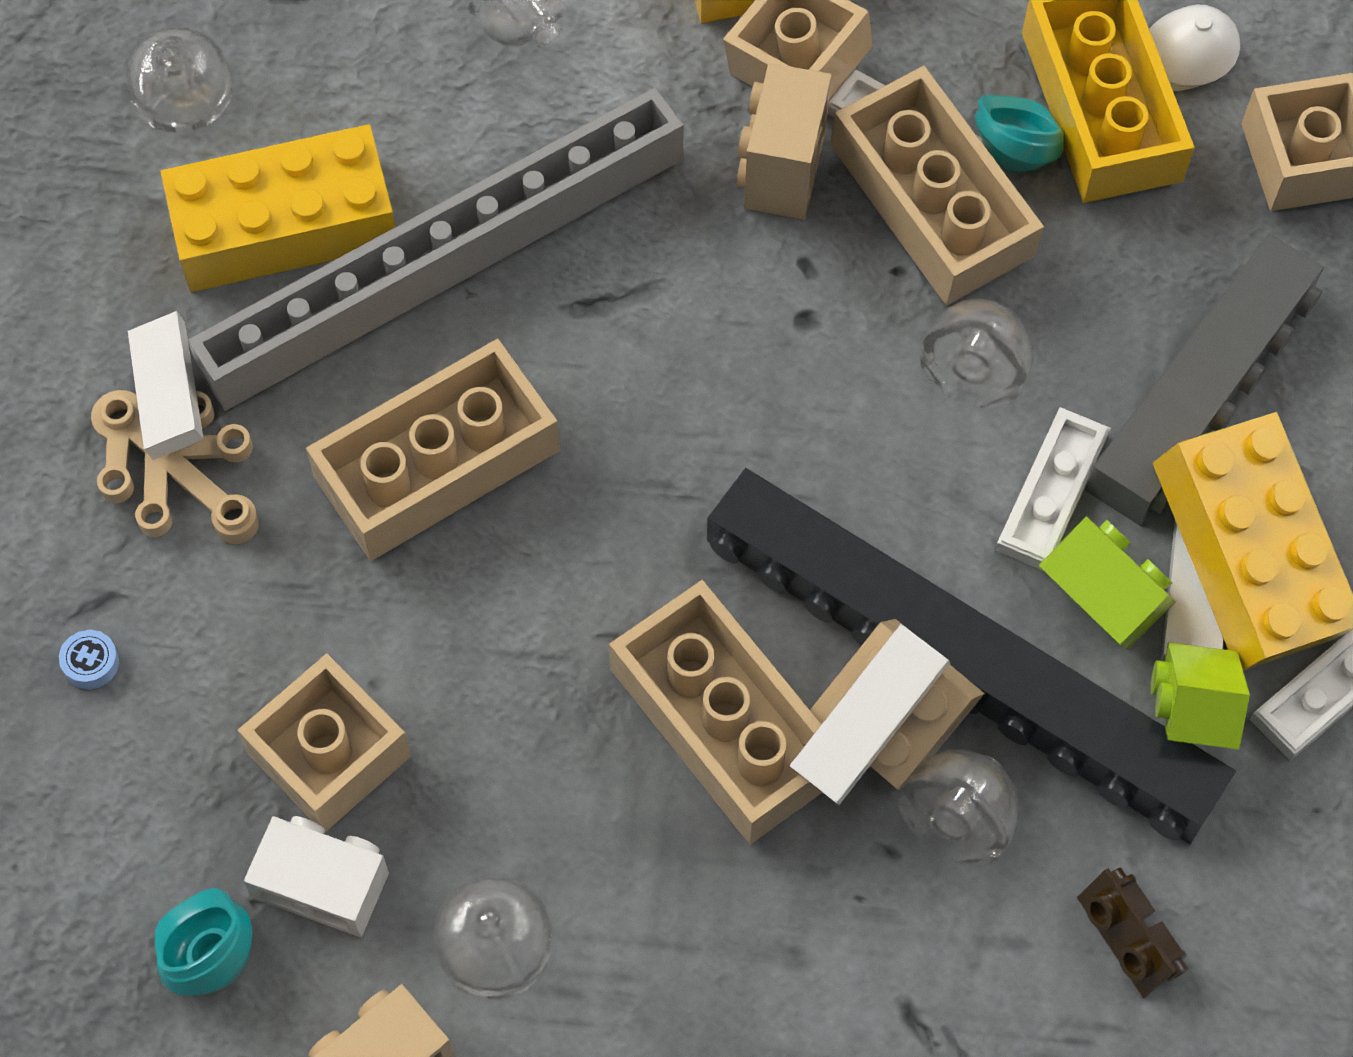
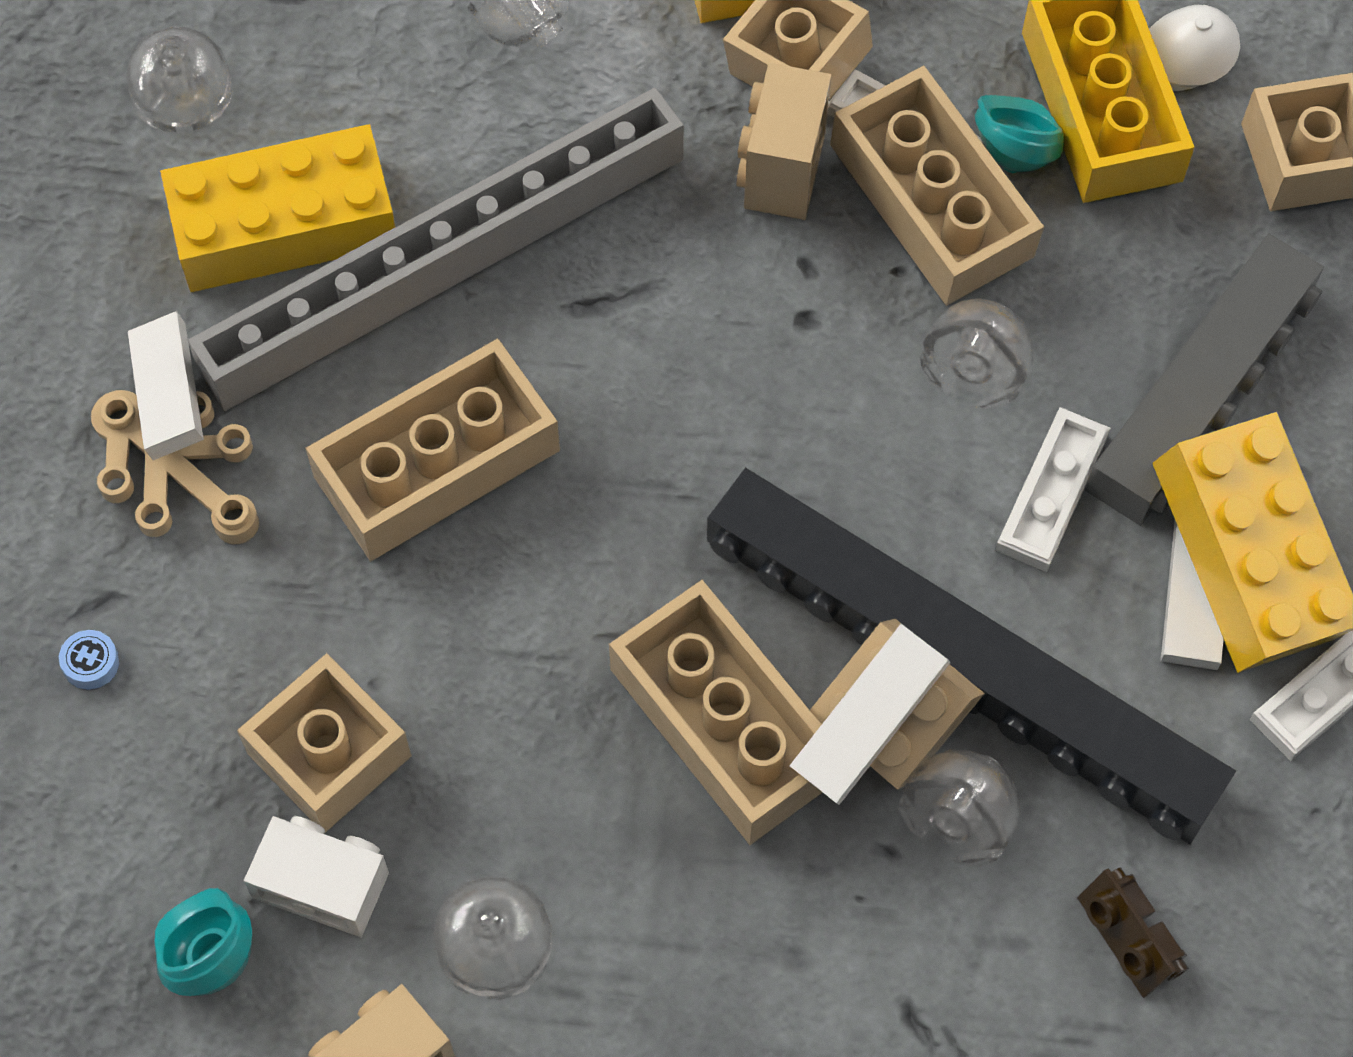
(1108, 582): lime brick -> none
(1201, 695): lime brick -> none

